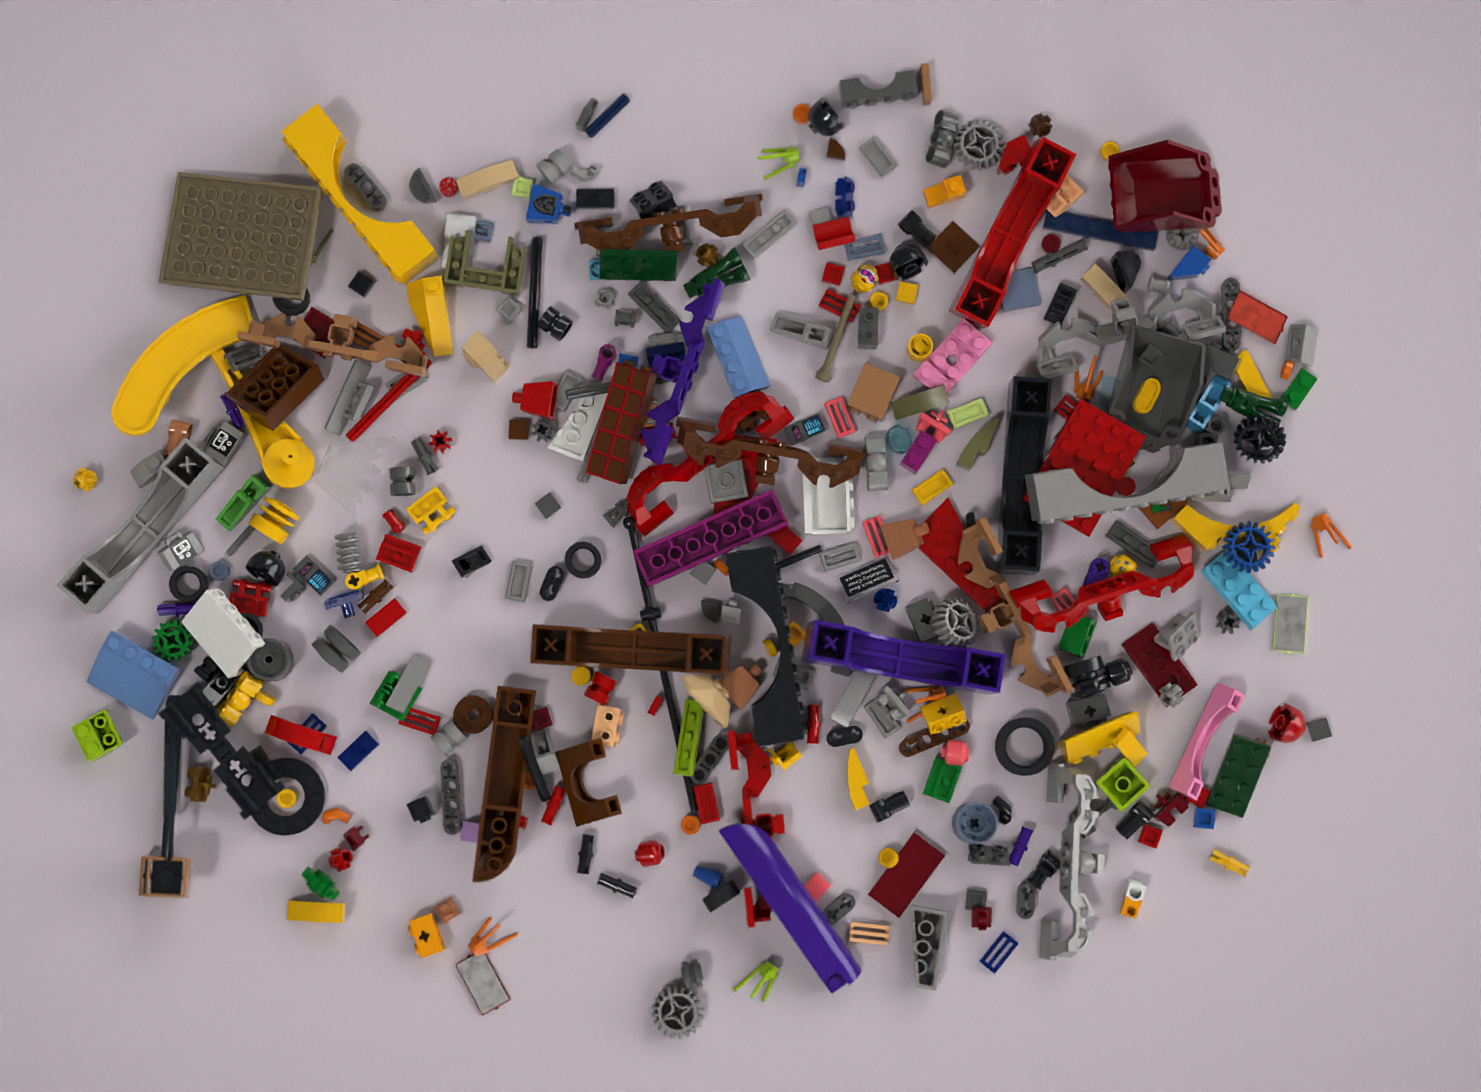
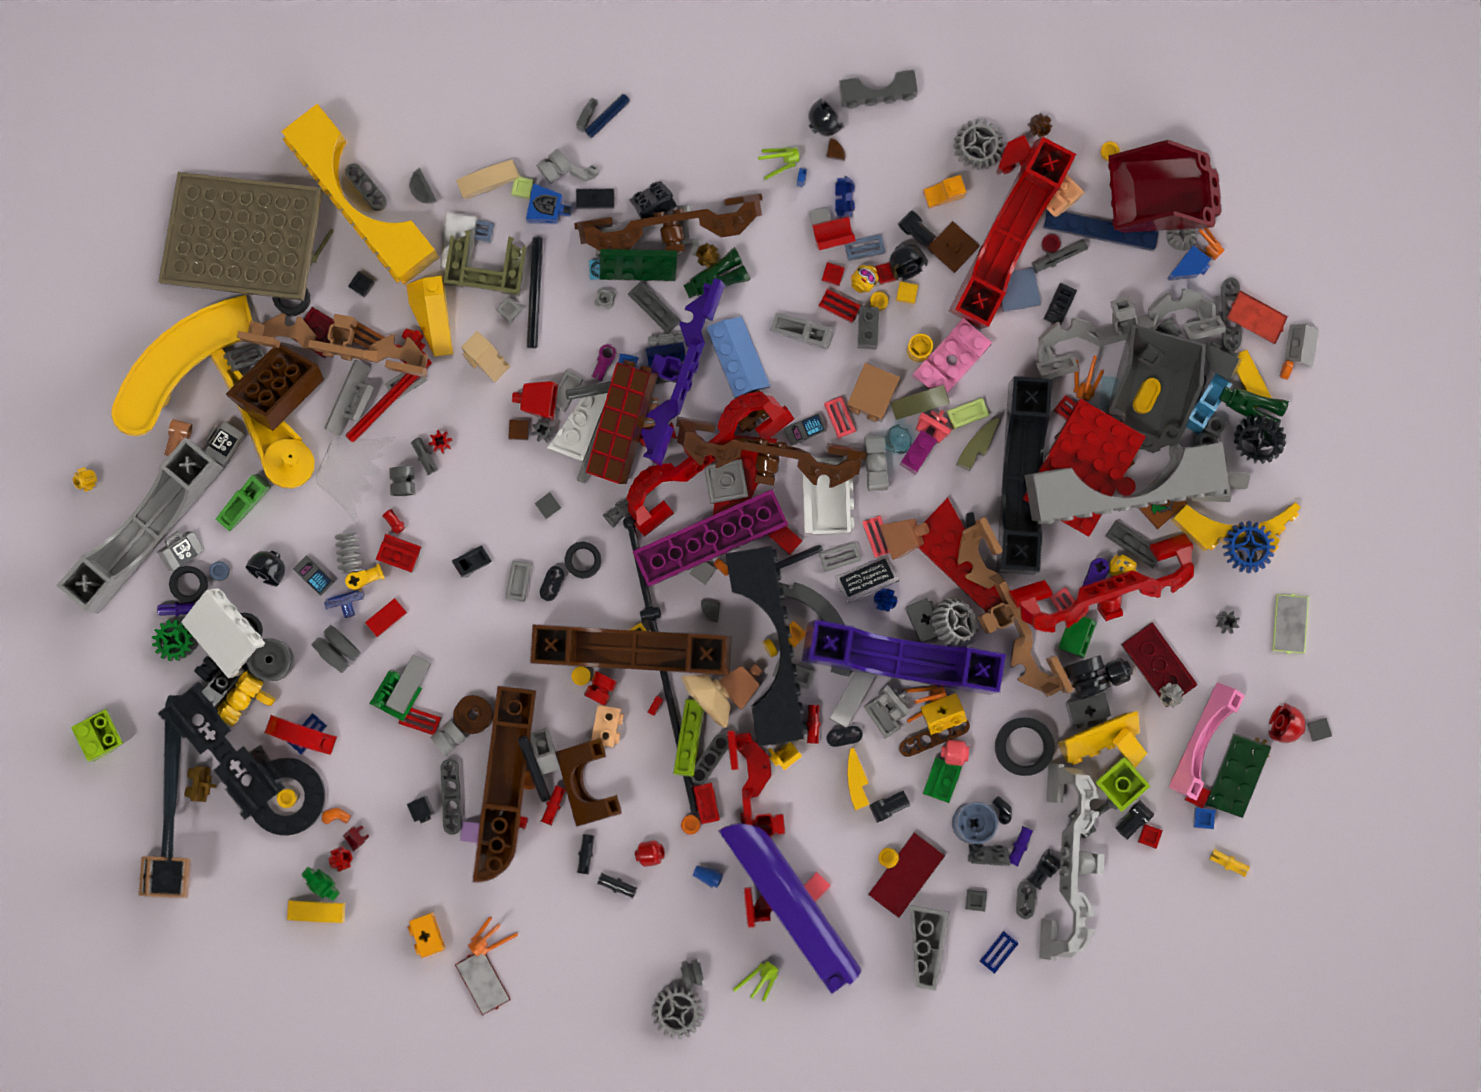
(133, 674): medium blue slope -> none
(148, 468): light grey slope -> none
(233, 411): dark purple axle -> none
(238, 538): light grey piece -> none
(251, 604): red plate -> none
(274, 520): yellow wheel -> none
(292, 592): dark grey bracket -> none
(358, 750): clear blue tile -> none
(375, 596): reddish brown pin -> none
(426, 506): yellow plate -> none
(447, 910): nougat tile -> none
(448, 187): red tile -> none
(541, 719): dark red tile -> none
(555, 323): black wheel -> none
(625, 318): dark grey bush -> none
(721, 896): black tyre -> none
(731, 613): white tile -> none
(769, 234): light grey tile -> none
(800, 113): orange tile -> none
(824, 372): dark tan piece -> none
(842, 912): dark grey beam -> none
(869, 941): light nougat tile -> none
(878, 156): light grey tile -> none
(925, 84): medium nougat tile -> none
(932, 487): yellow tile -> none
(942, 139): dark grey piece -> none
(981, 917): dark red tile -> none
(1102, 286): tan slope -> none
(1125, 268): black slope -> none
(1132, 898): leg -> none
(1158, 285): light grey bush -> none
(1176, 802): dark red hips -> none
(1178, 635): light grey bracket -> none
(1239, 591): medium azure plate -> none
(1299, 388): green plate -> none
(1323, 523): orange plant -> none

